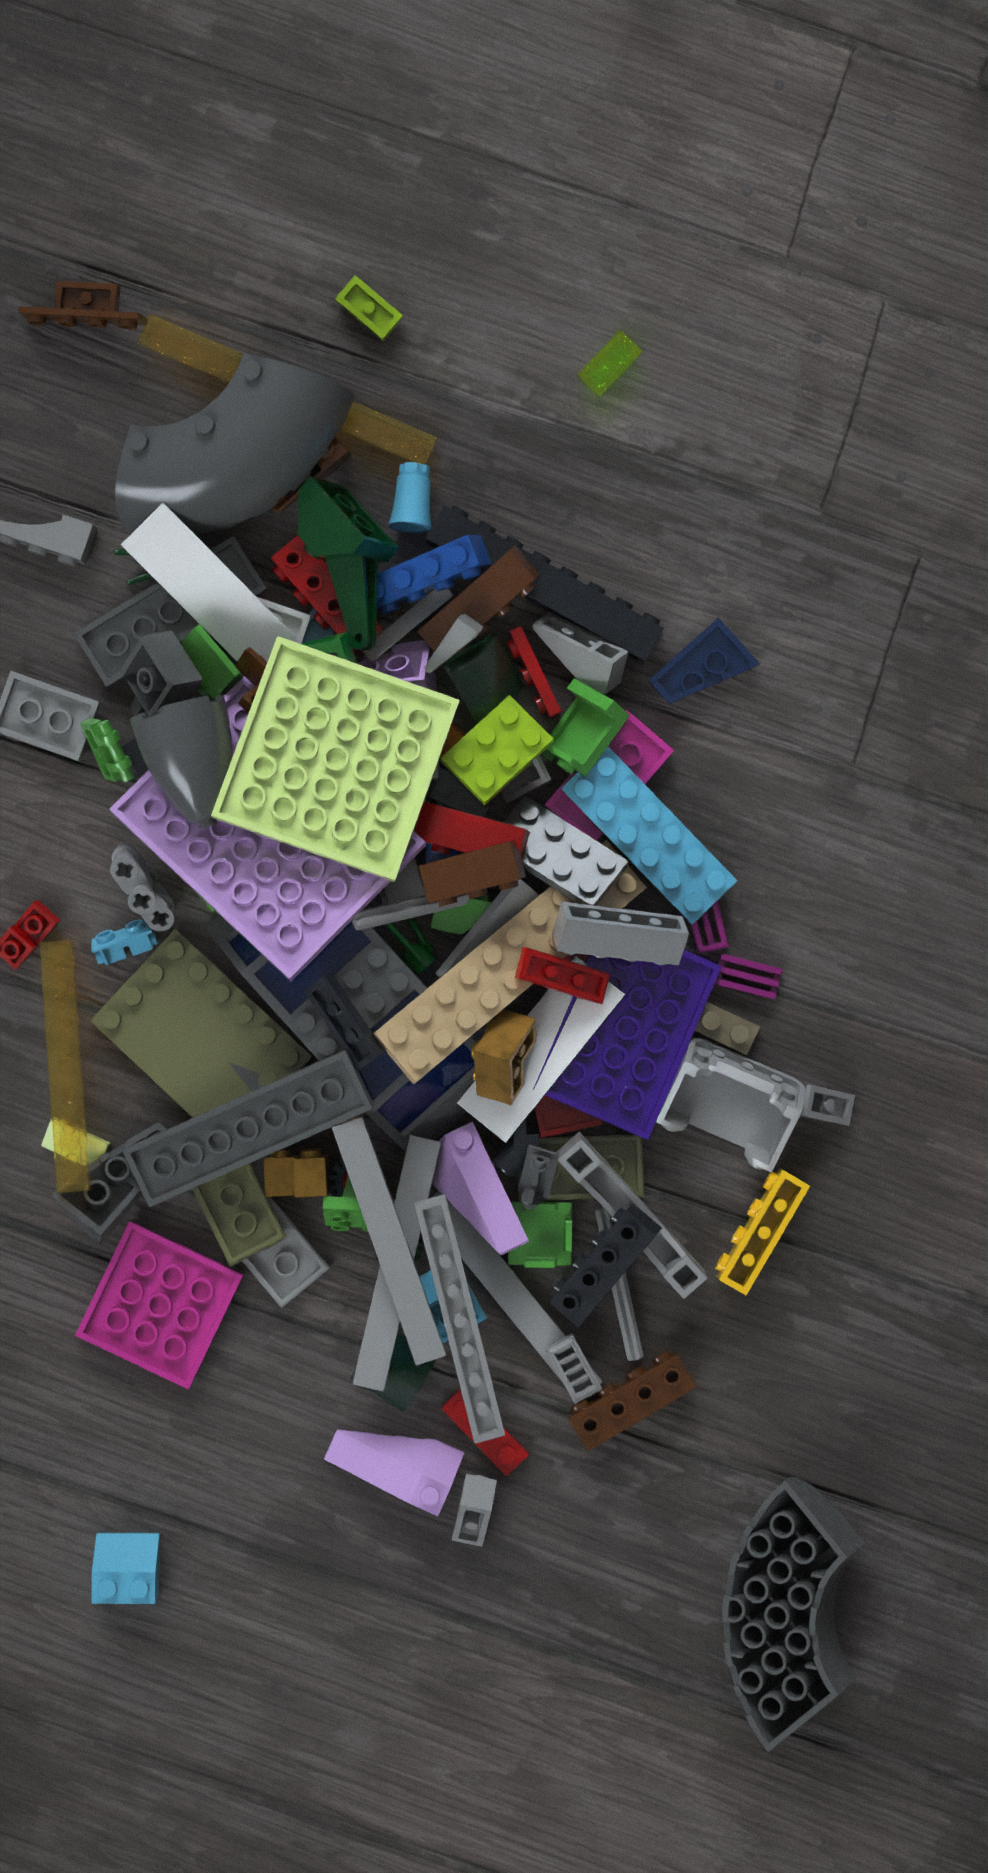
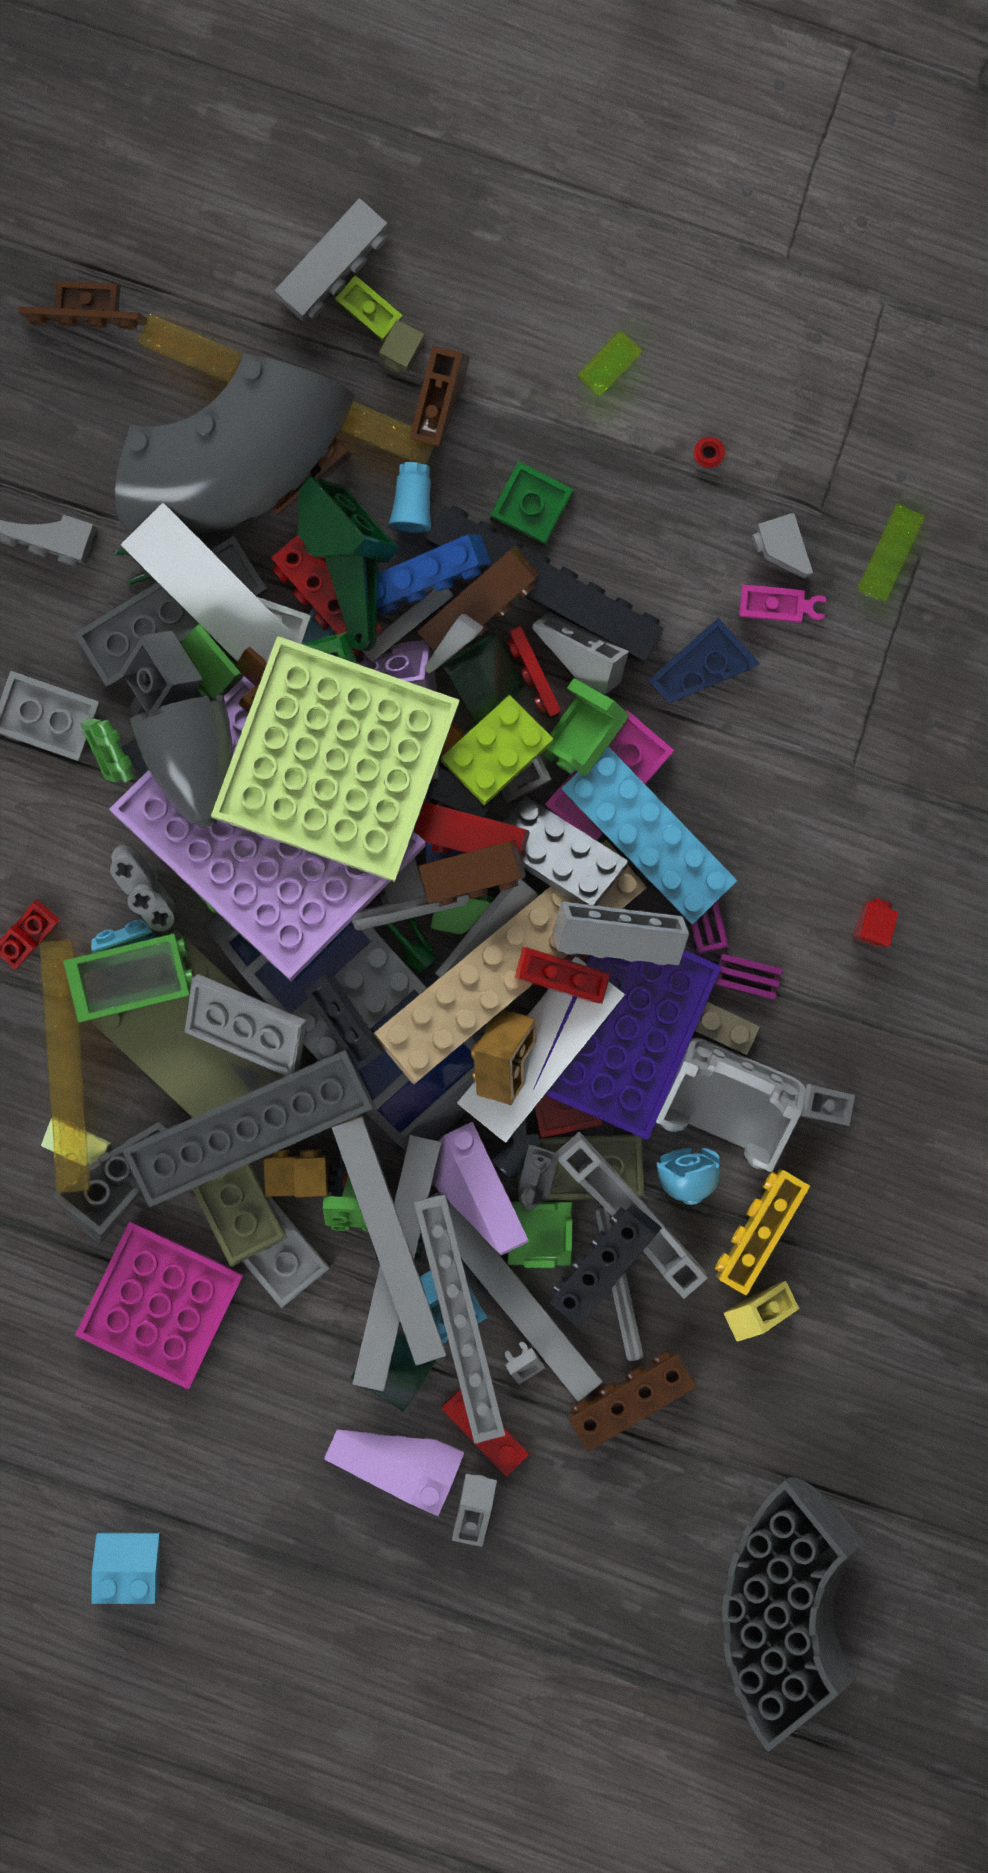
(129, 977): none -> clear piece
(245, 1026): none -> light grey tile
(332, 260): none -> light grey brick
(401, 347): none -> olive brick
(439, 395): none -> reddish brown slope
(524, 1365): none -> light grey tile
(531, 503): none -> green tile
(562, 1345): light grey slope -> none
(689, 1175): none -> medium azure cylinder
(713, 443): none -> red plate
(761, 1311): none -> light yellow slope
(777, 604): none -> dark pink plate
(783, 545): none -> light grey slope
(876, 923): none -> red slope
(890, 552): none -> clear neon green plate

